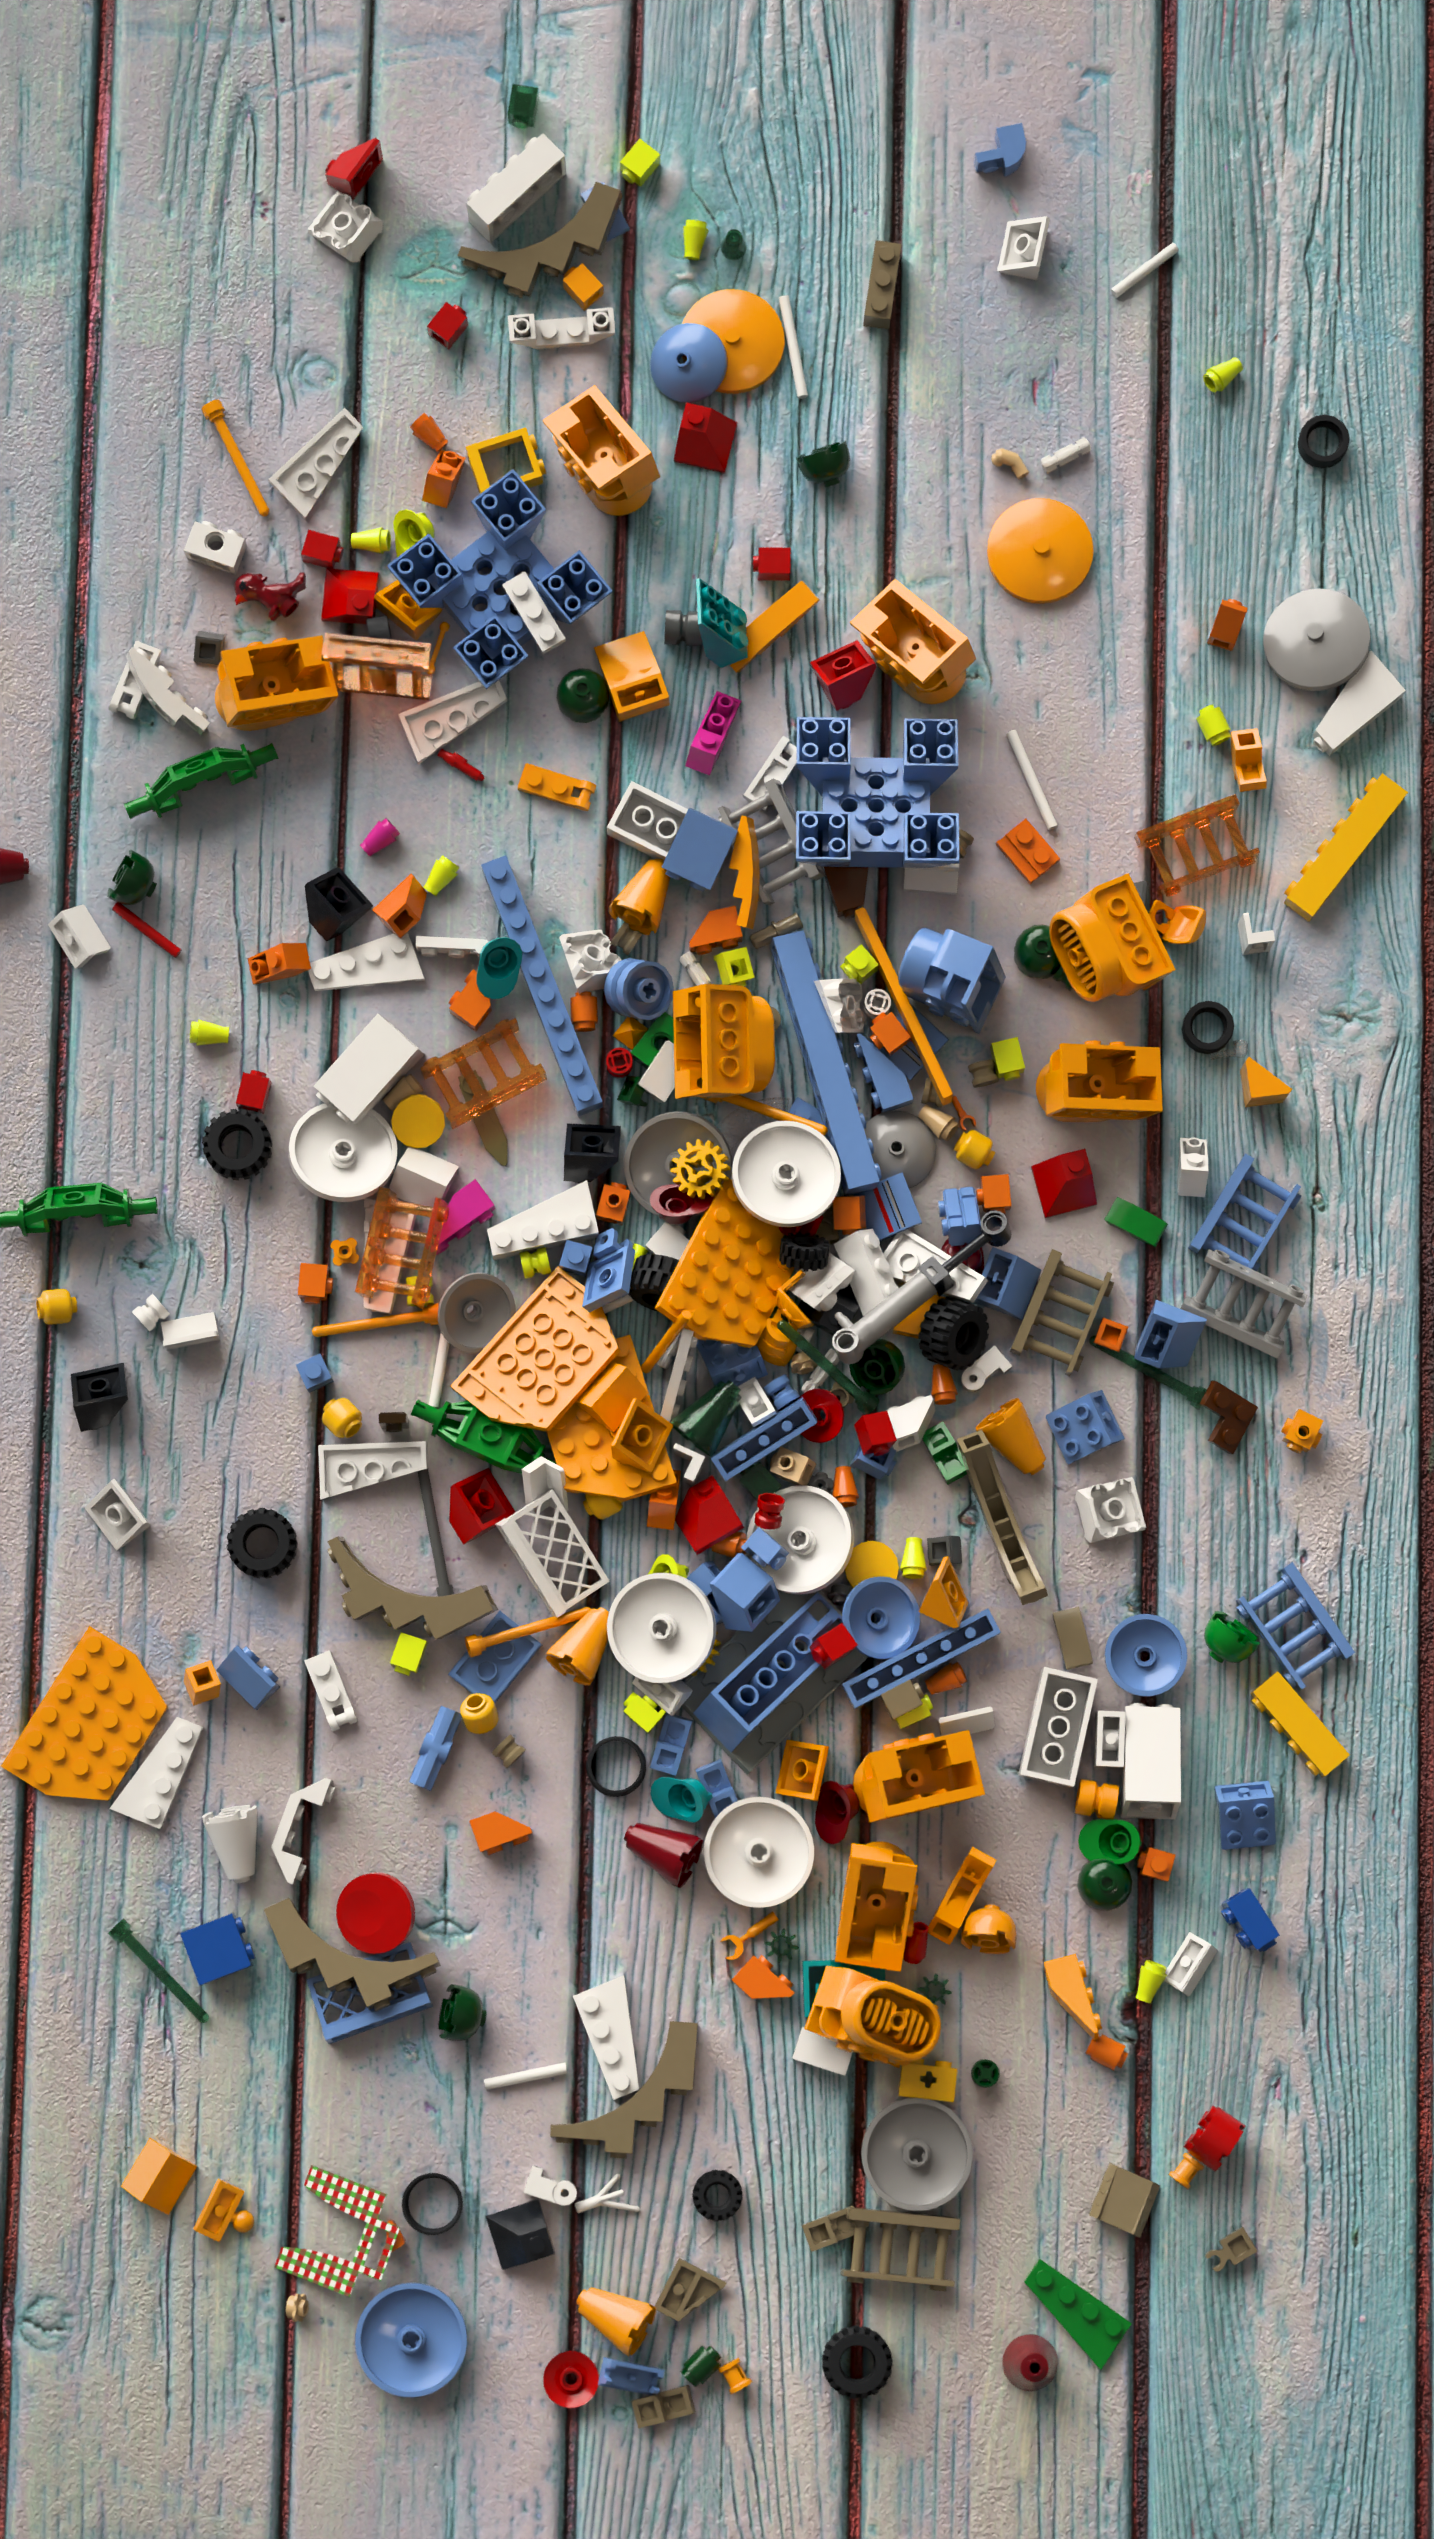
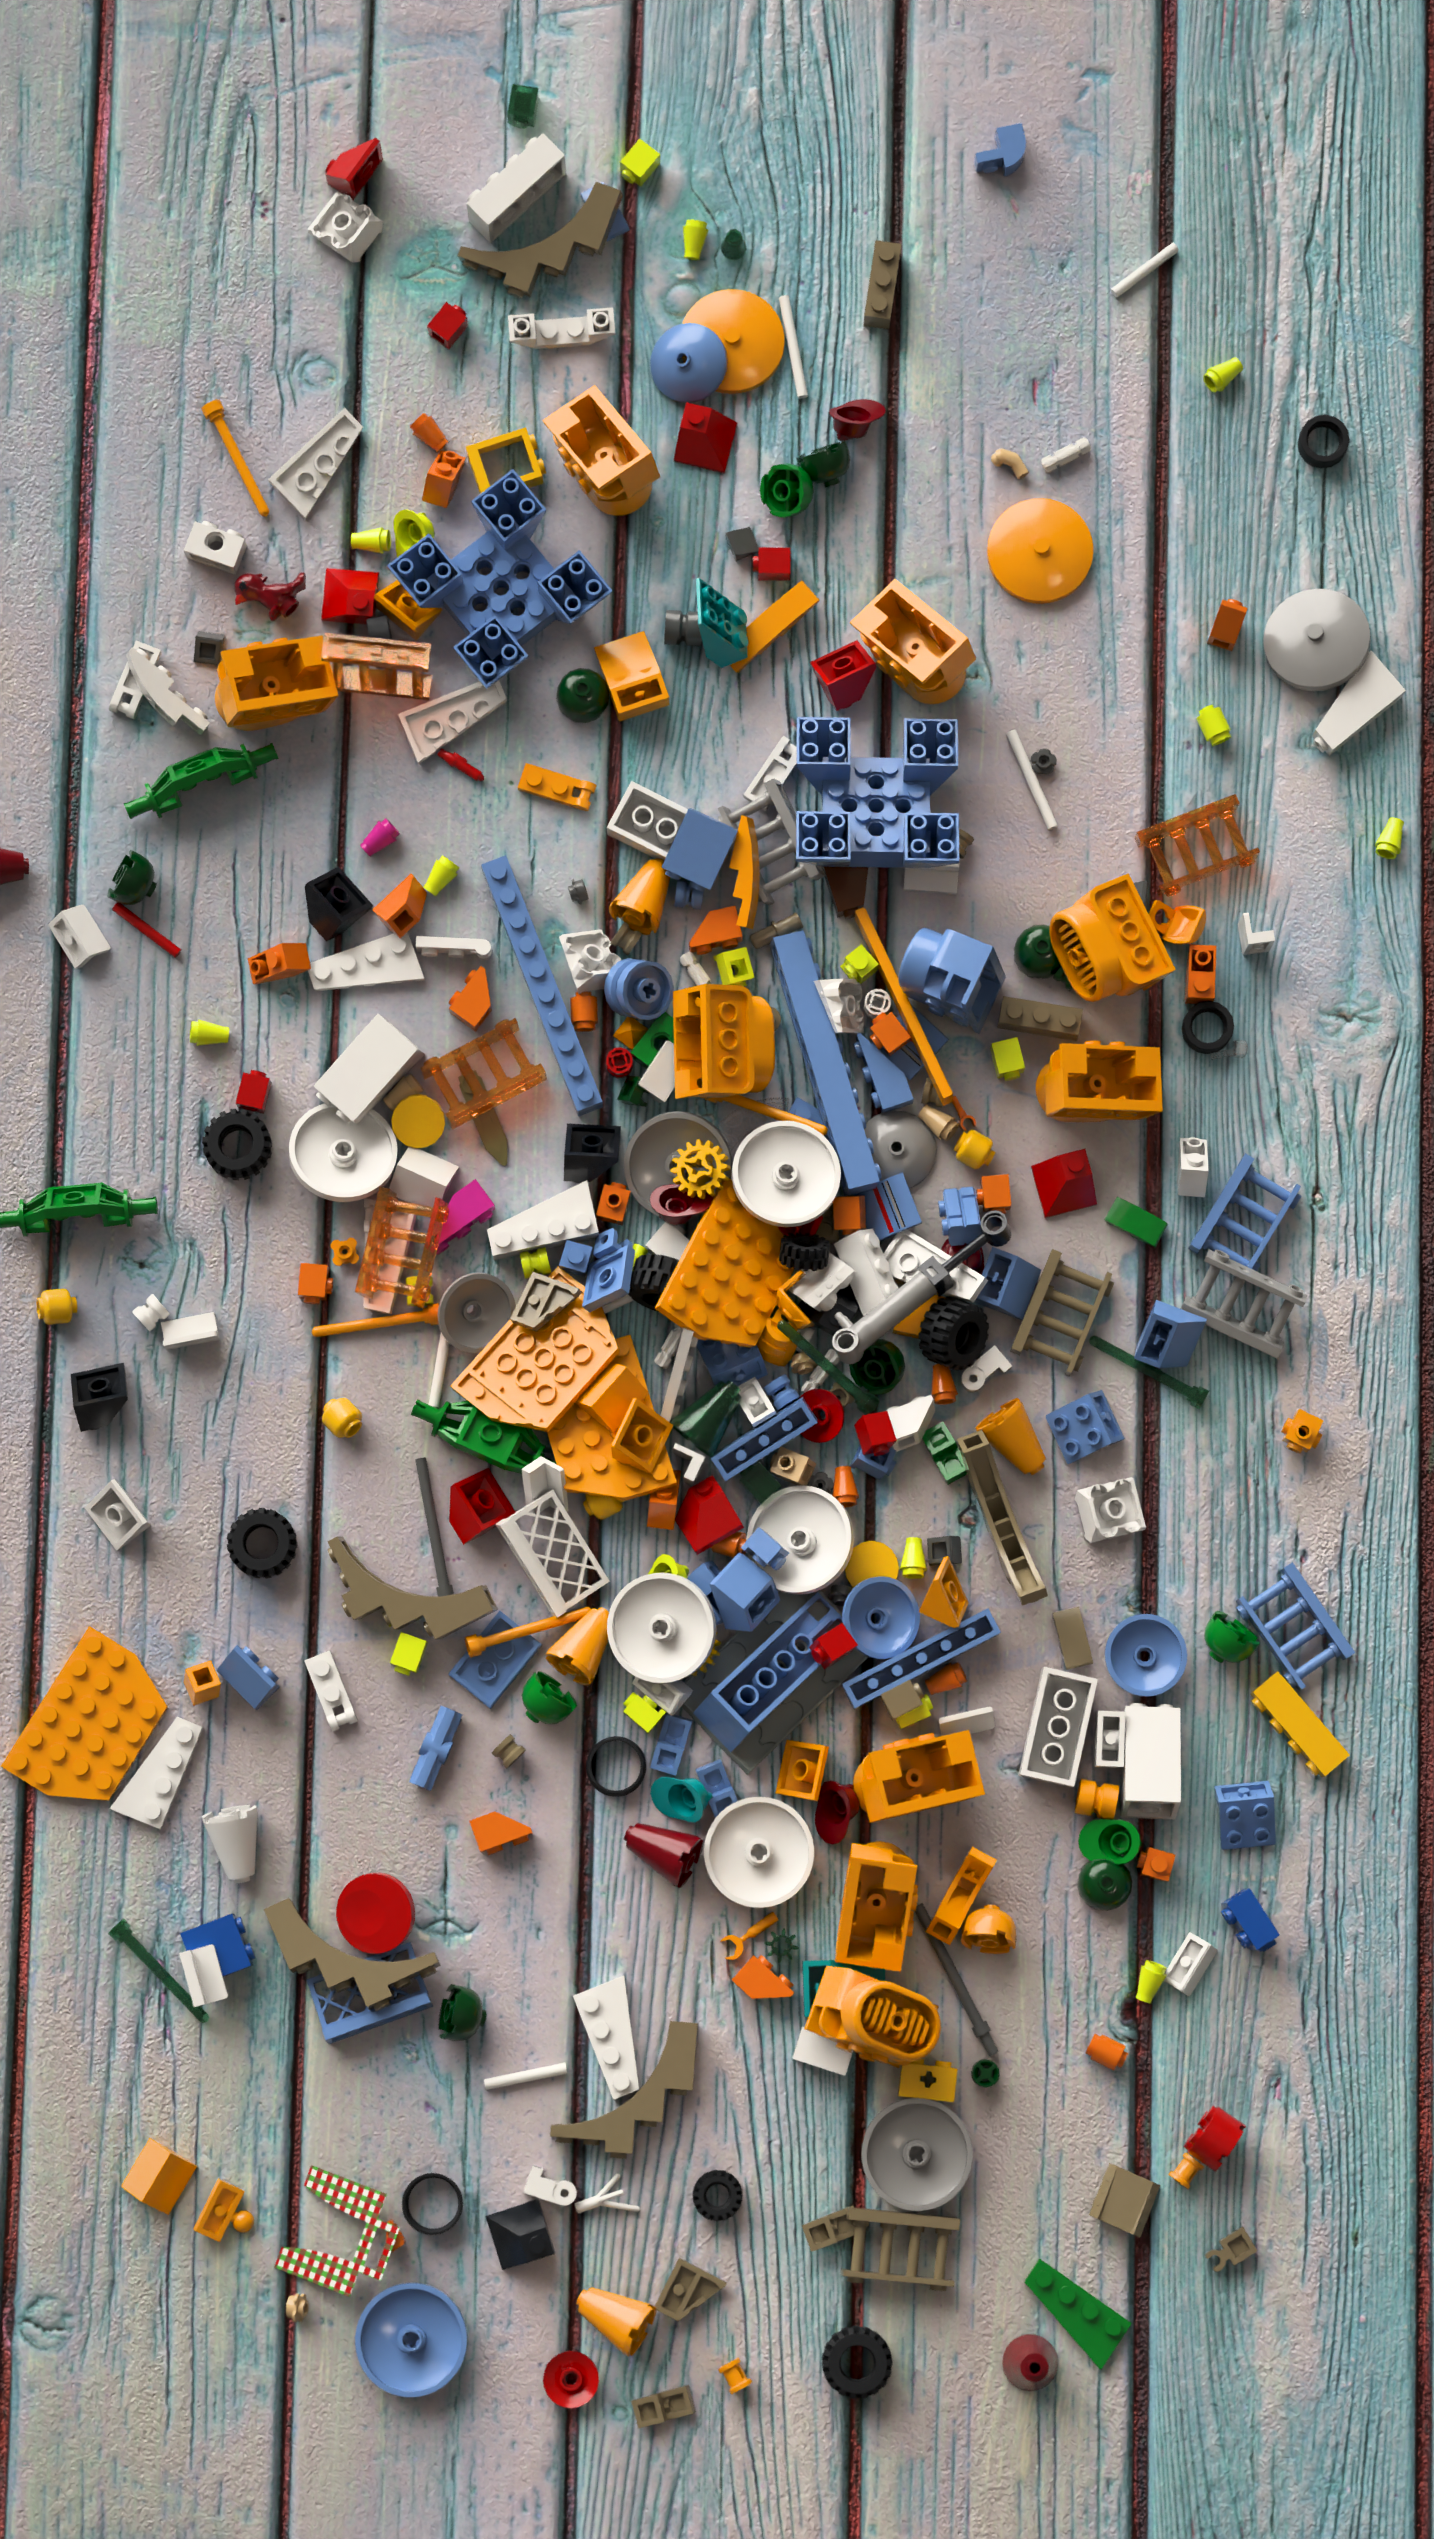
(203, 1975): none -> white panel
(314, 1373): medium blue brick -> none
(317, 1793): white slope -> none
(321, 550): red brick -> none
(364, 1464): white wing -> none
(394, 1421): dark brown plate -> none
(444, 627): light orange hinge -> none
(479, 1713): yellow head -> none
(499, 967): teal piece -> none
(534, 612): white plate -> none
(542, 1301): none -> wing
(545, 1700): none -> green cylinder
(578, 891): none -> dark grey plate
(582, 286): light orange brick -> none
(630, 2376): medium blue hinge -> none
(666, 1341): light orange bar -> none
(683, 895): none -> medium blue wheel
(701, 2365): dark green brick -> none
(712, 733): dark pink slope -> none
(741, 543): none -> dark grey slope
(769, 1511): red wheel -> none
(786, 490): none -> green cylinder
(855, 417): none -> dark red piece
(916, 1946): red cone -> none
(942, 1991): clear green gear -> none
(981, 2028): none -> dark grey bar
(983, 1073): dark tan wheel -> none
(1024, 247): white slope -> none
(1028, 851): orange plate -> none
(1040, 1018): none -> dark tan brick
(1045, 768): none -> dark grey plate
(1068, 1989): light orange slope -> none
(1110, 1334): orange slope -> none
(1200, 974): none -> orange slope
(1234, 1416): reddish brown plate -> none
(1247, 760): light orange brick -> none
(1261, 1086): light orange slope -> none
(1345, 847): yellow brick -> none
(1390, 840): none -> neon yellow cone

